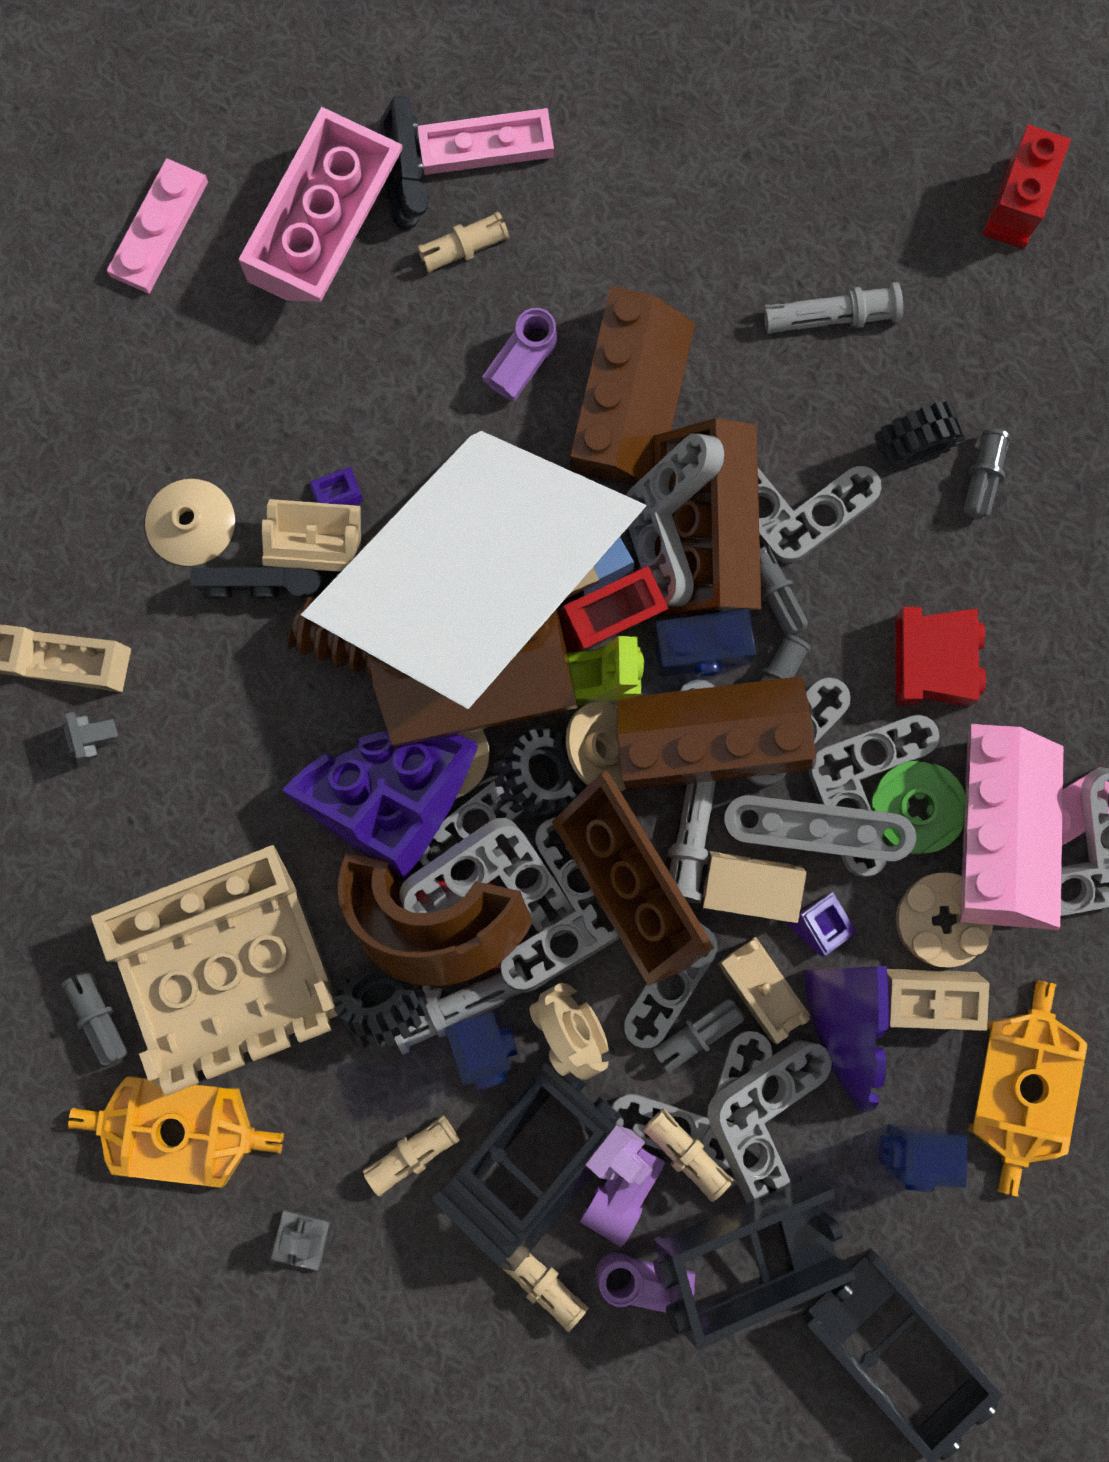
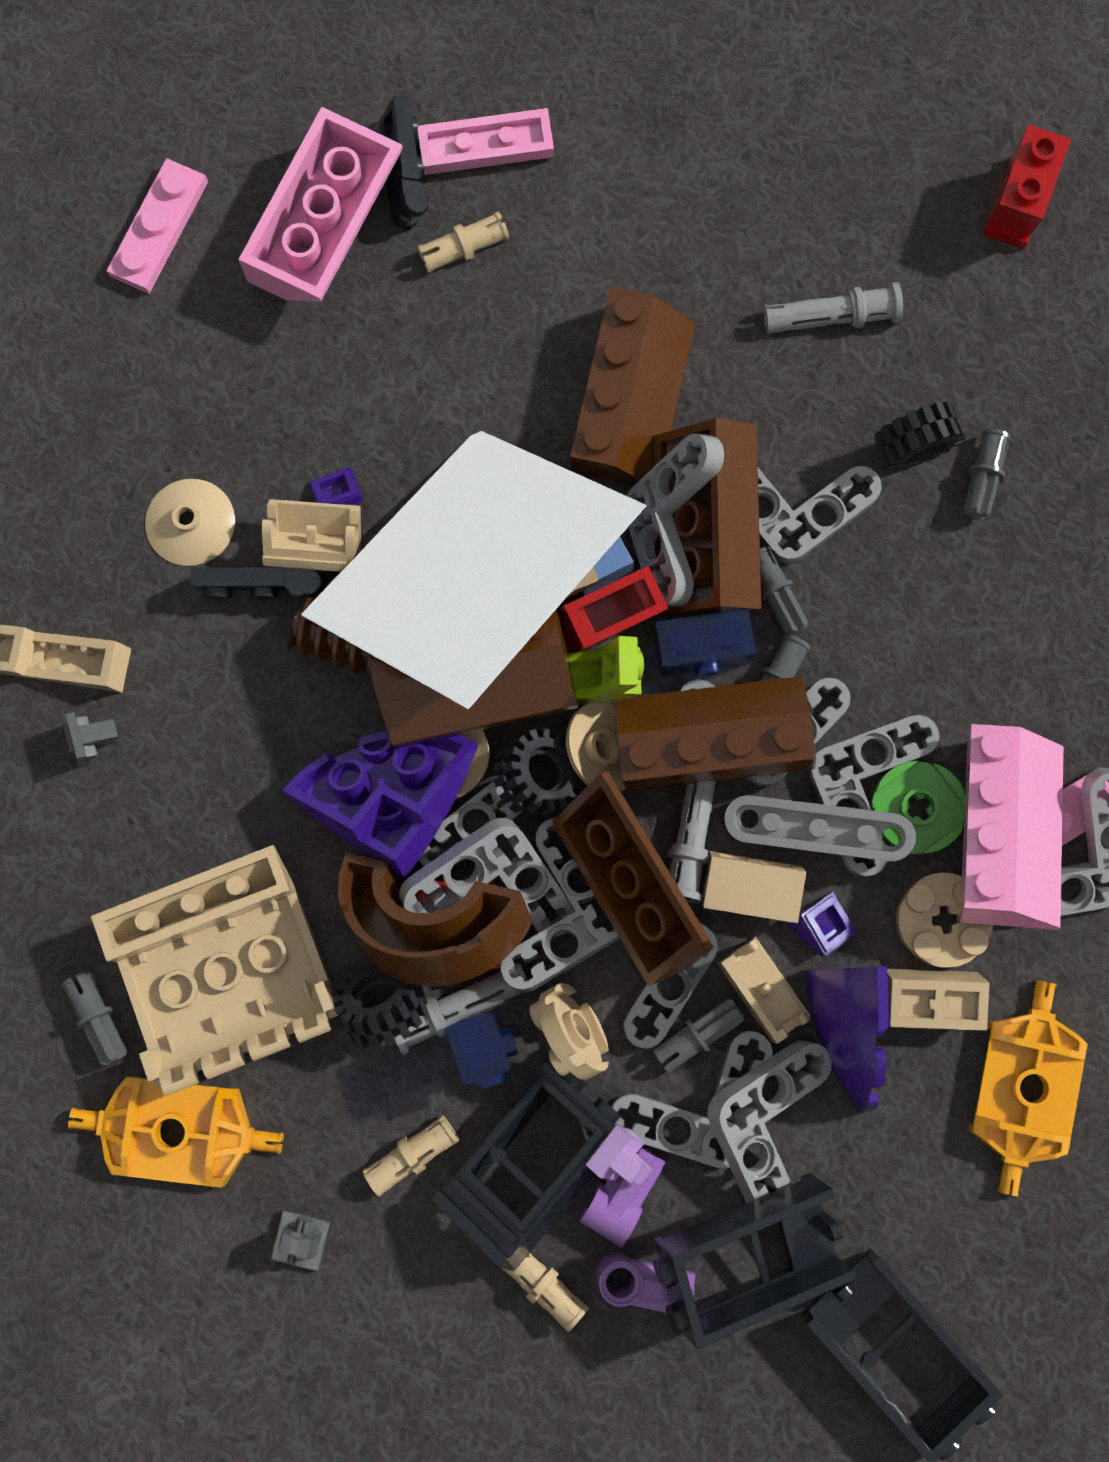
(520, 356): medium lavender piece -> none
(688, 1155): tan pin -> none
(924, 1156): clear blue brick -> none
(938, 657): red hips -> none

